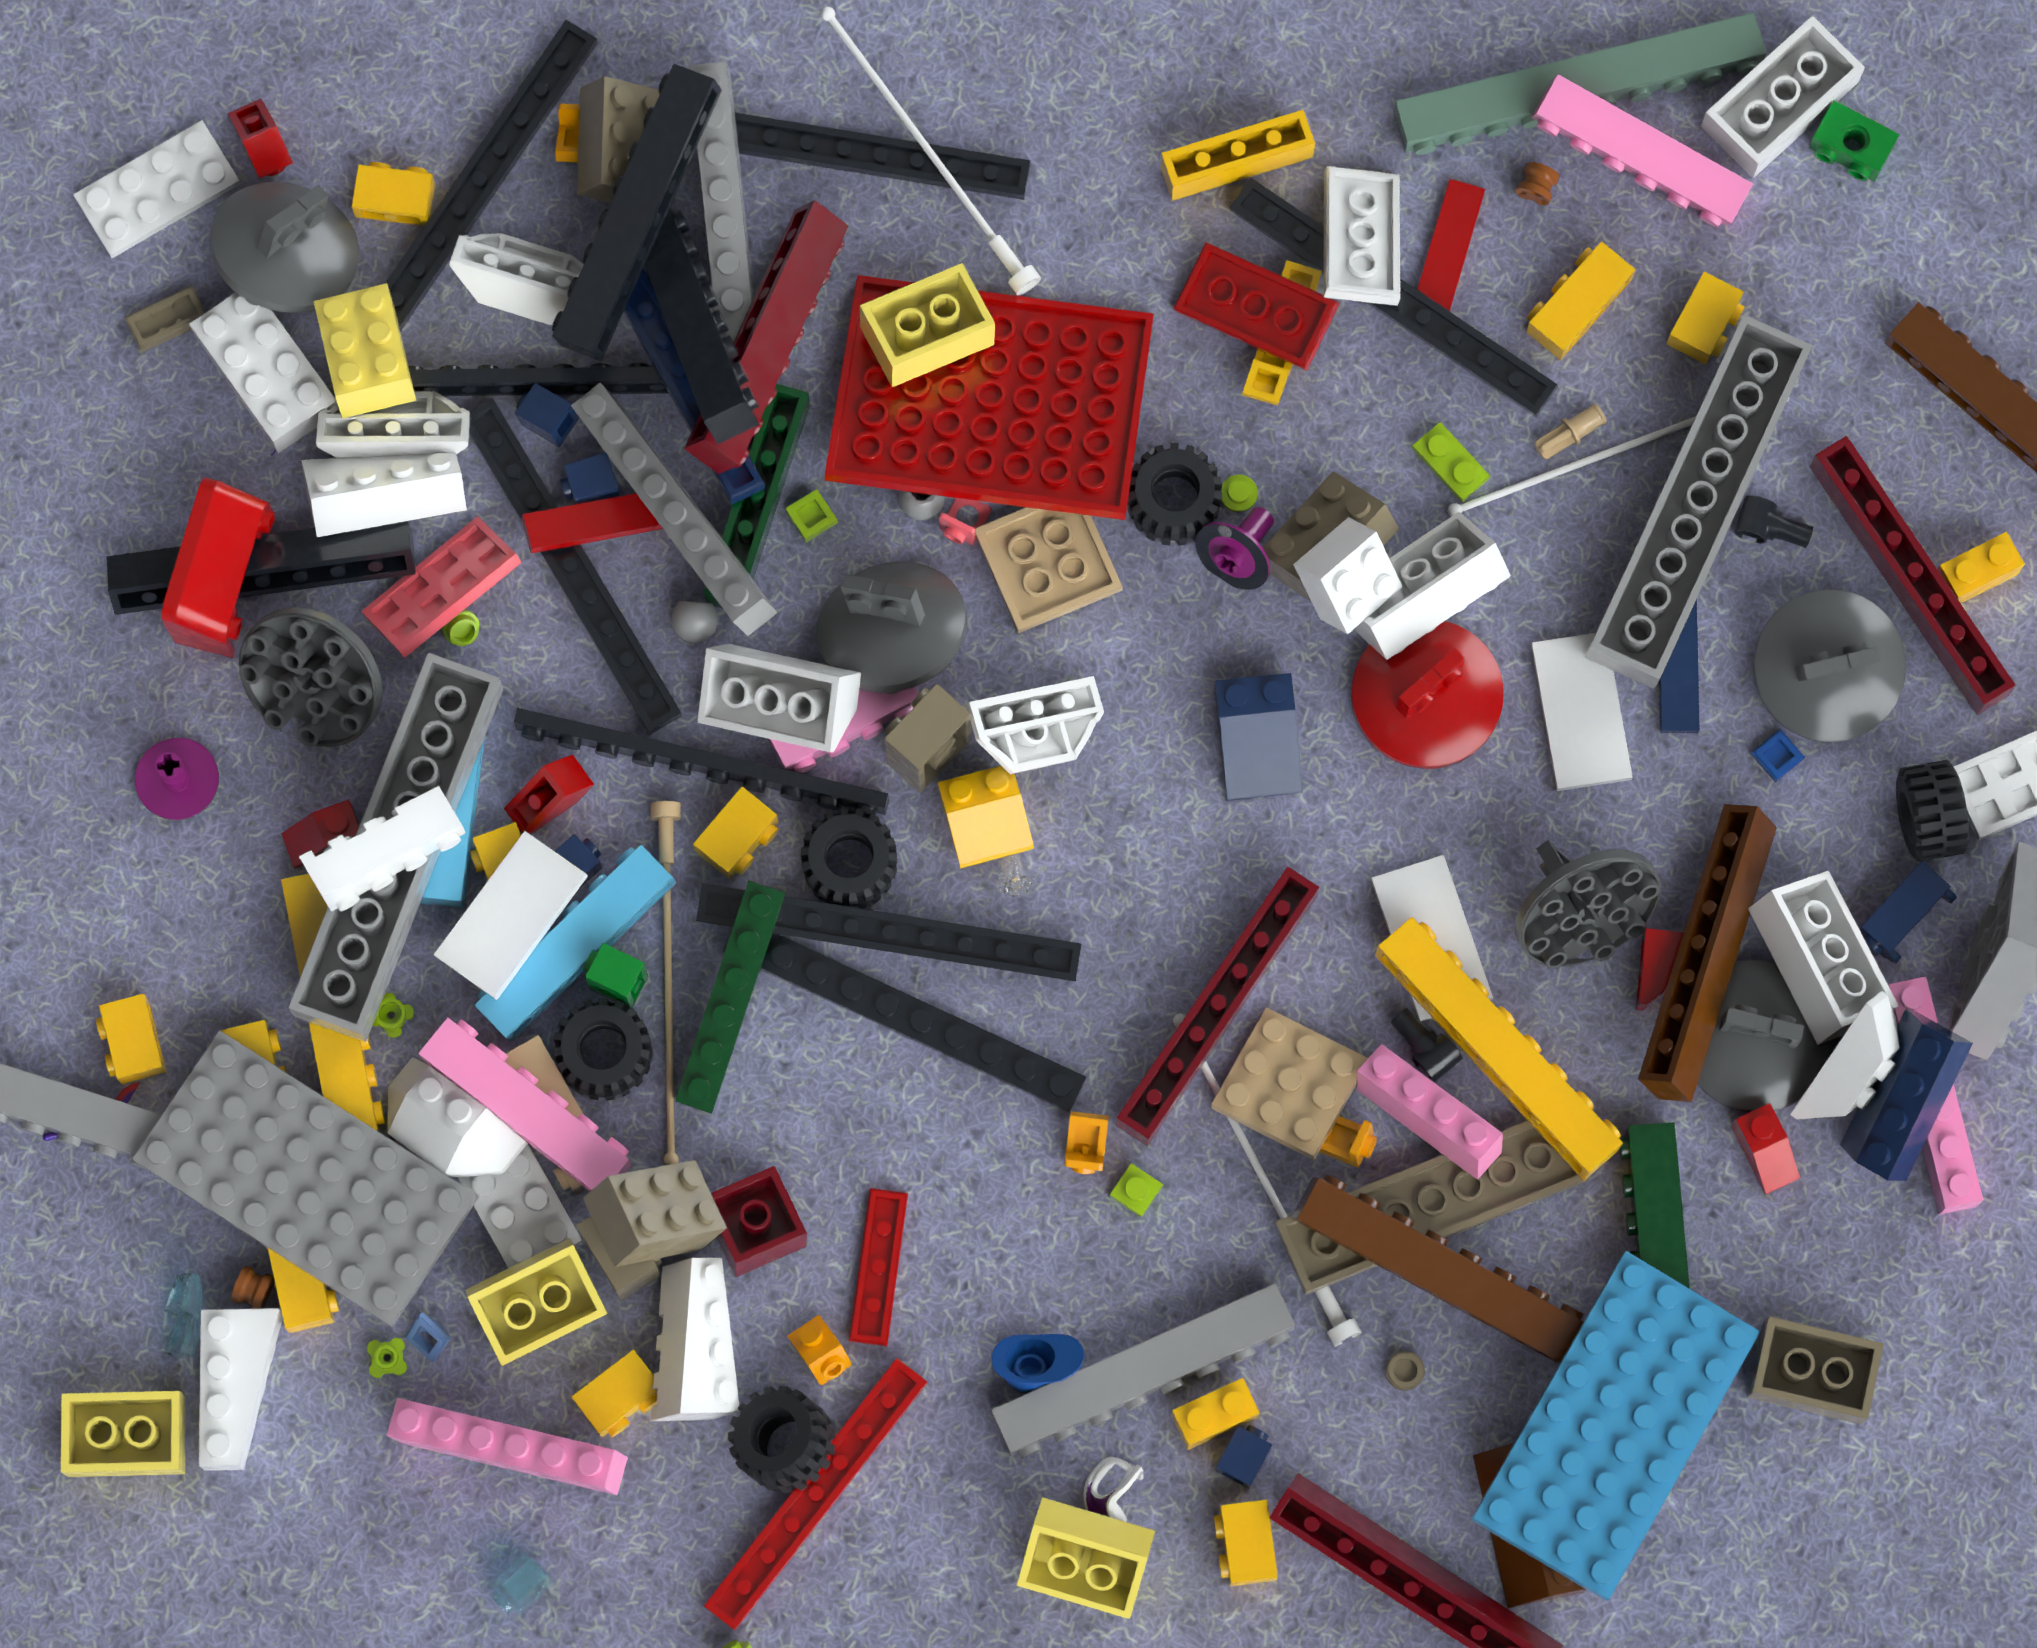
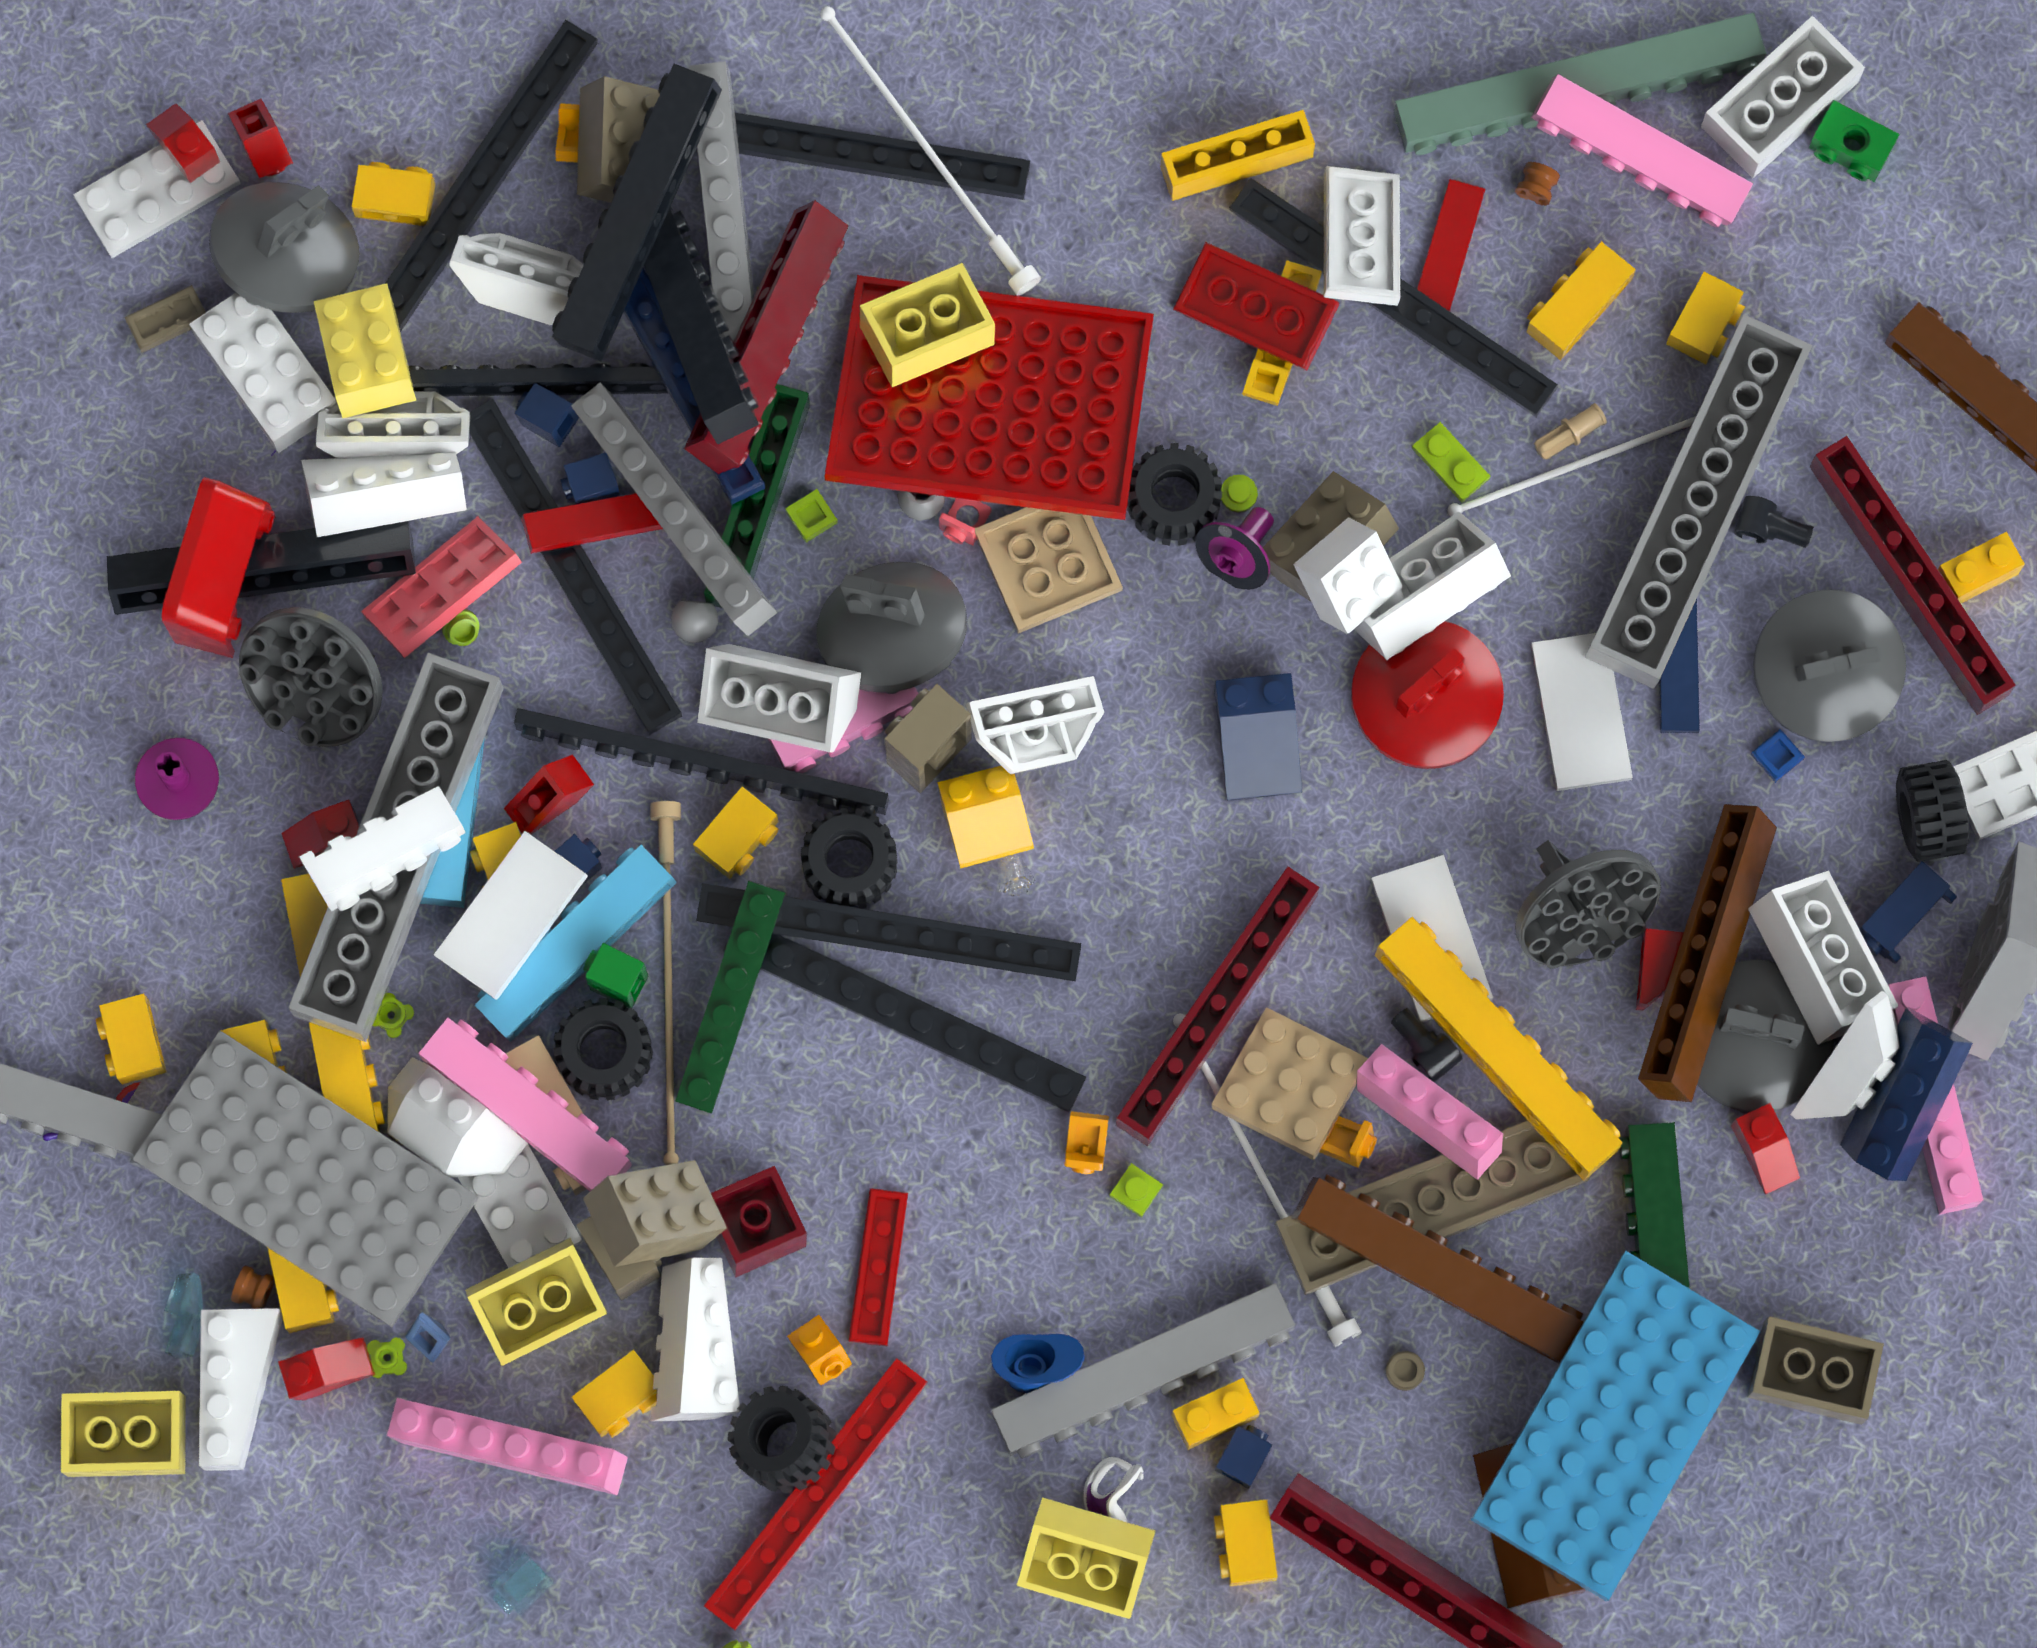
(184, 142): none -> red slope
(326, 1369): none -> slope

